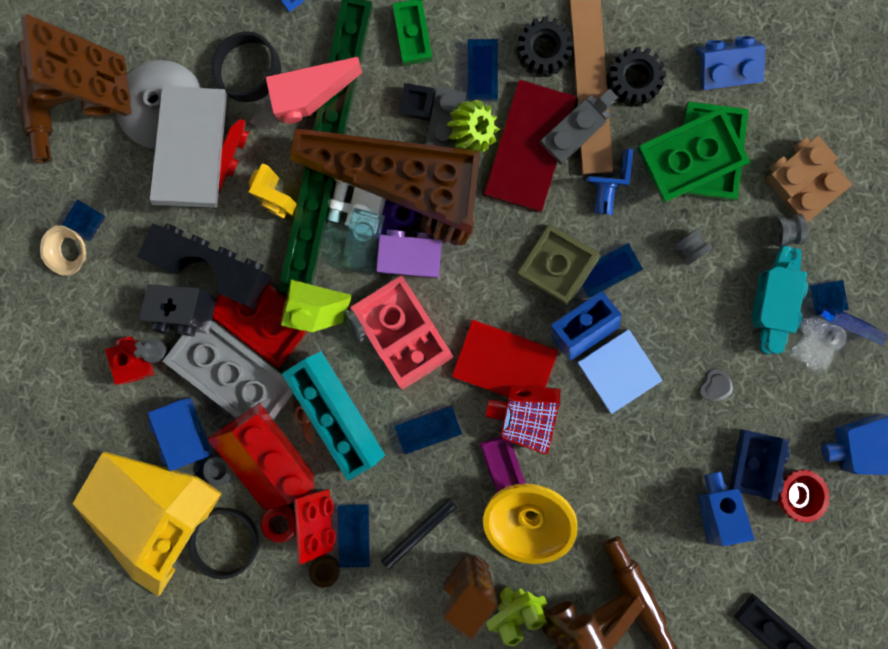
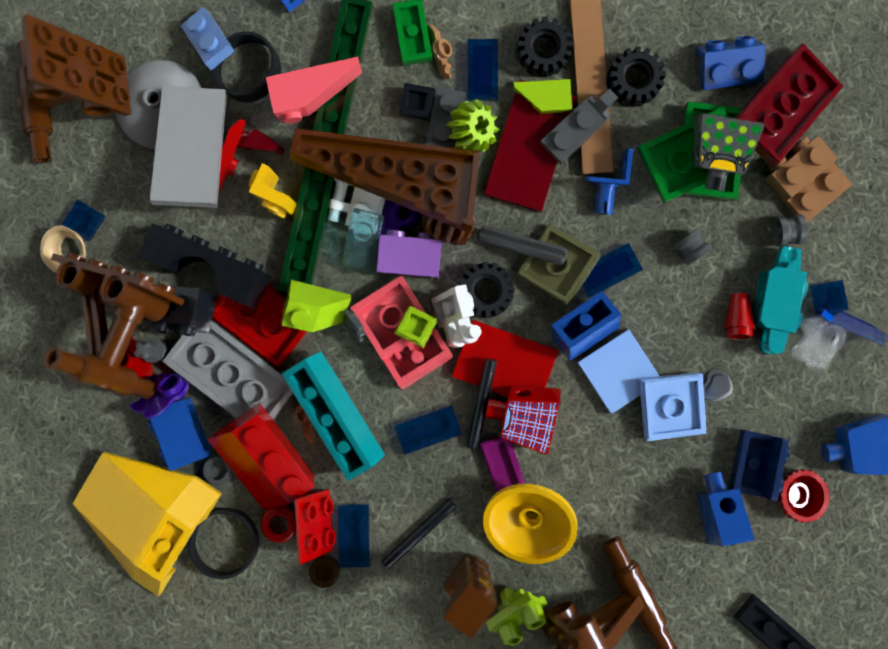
(132, 301): none -> reddish brown plate
(168, 389): none -> dark purple plate
(207, 38): none -> medium blue plate
(259, 141): none -> dark red slope
(416, 326): none -> lime tile
(441, 51): none -> medium nougat piece
(453, 313): none -> white plate
(481, 403): none -> black bar
(503, 282): none -> black tyre
(523, 245): none -> dark grey axle
(546, 95): none -> lime tile
(672, 406): none -> light blue tile
(724, 147): none -> dark grey torso
(739, 317): none -> red cone
(790, 103): none -> dark red tile

